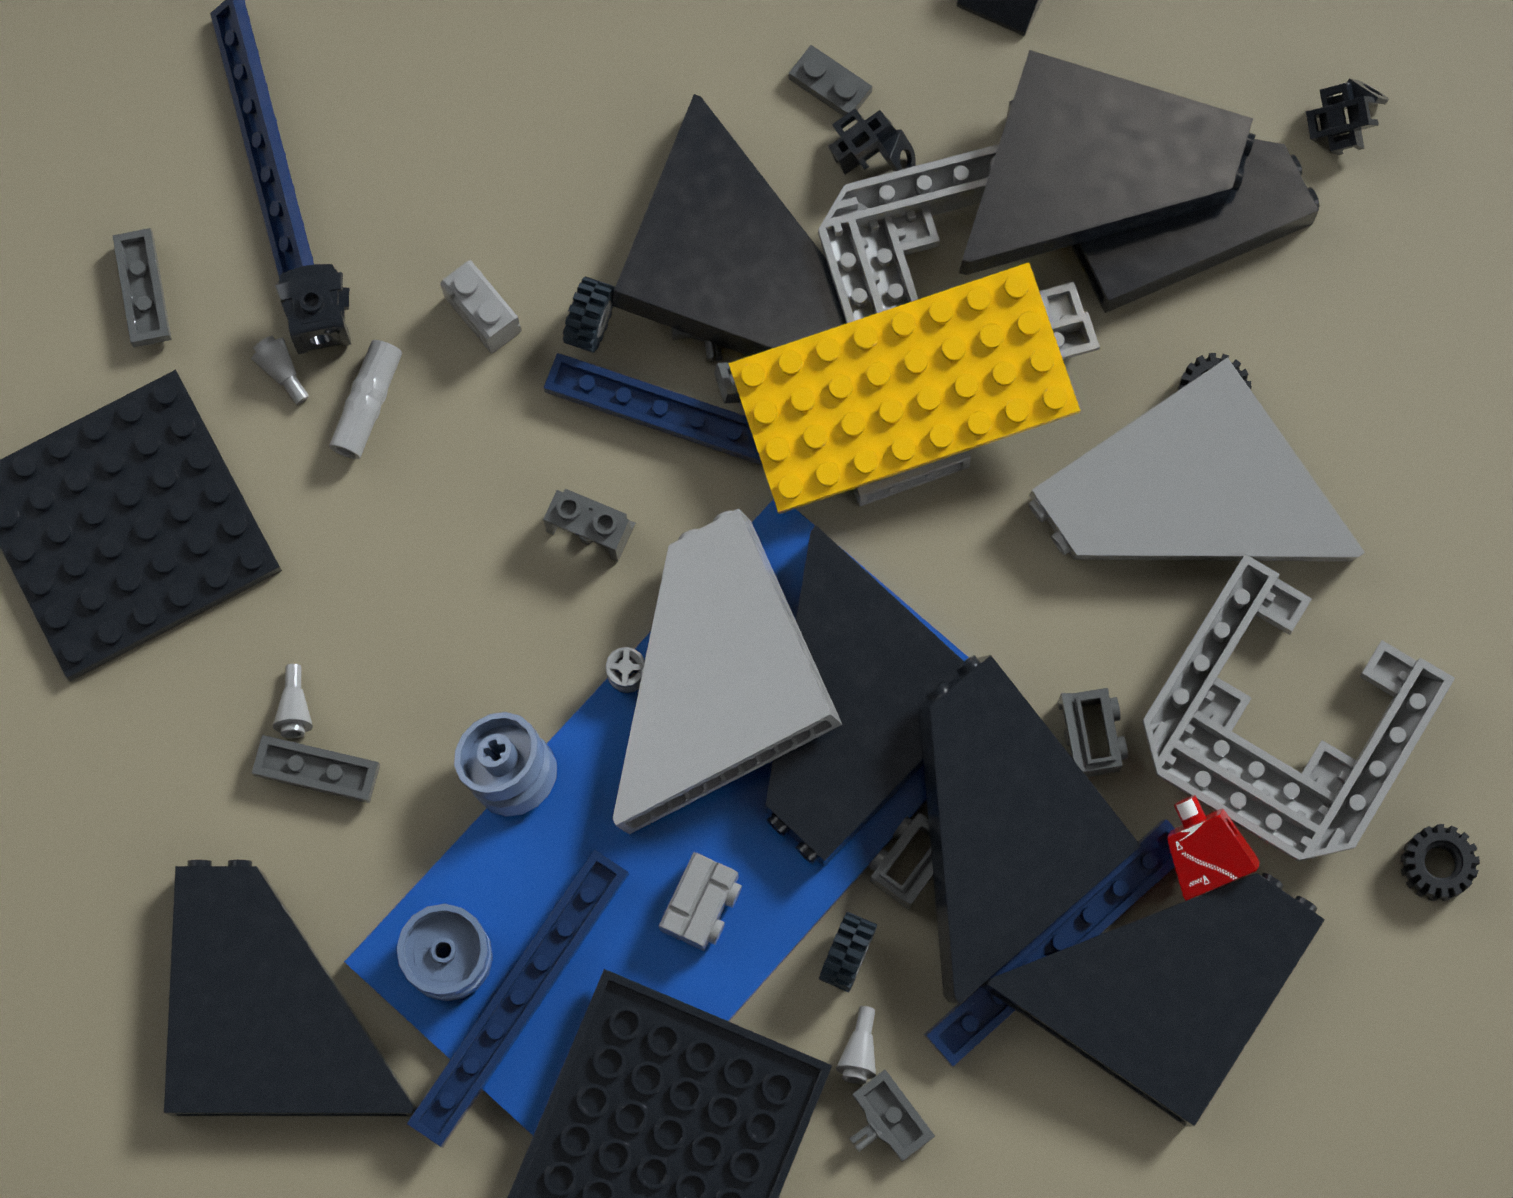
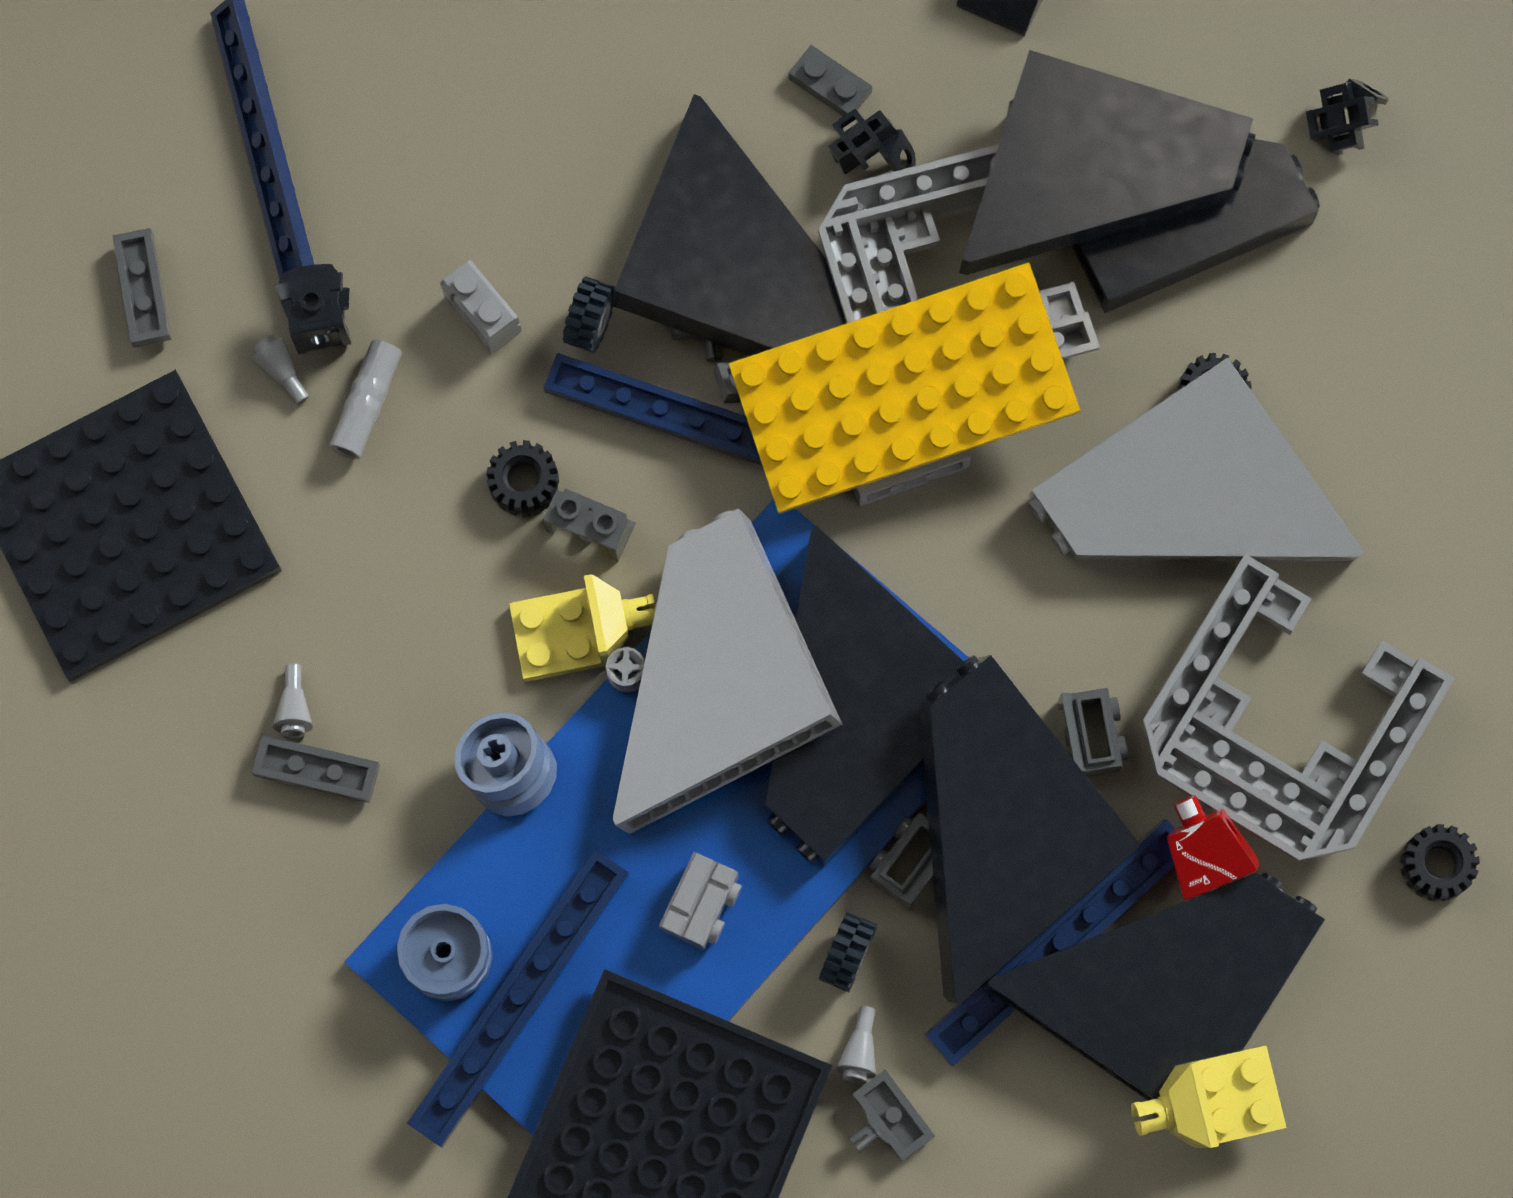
(258, 1013): black slope -> none
(516, 456): none -> black tyre
(575, 628): none -> light yellow plate
(1216, 1100): none -> light yellow plate

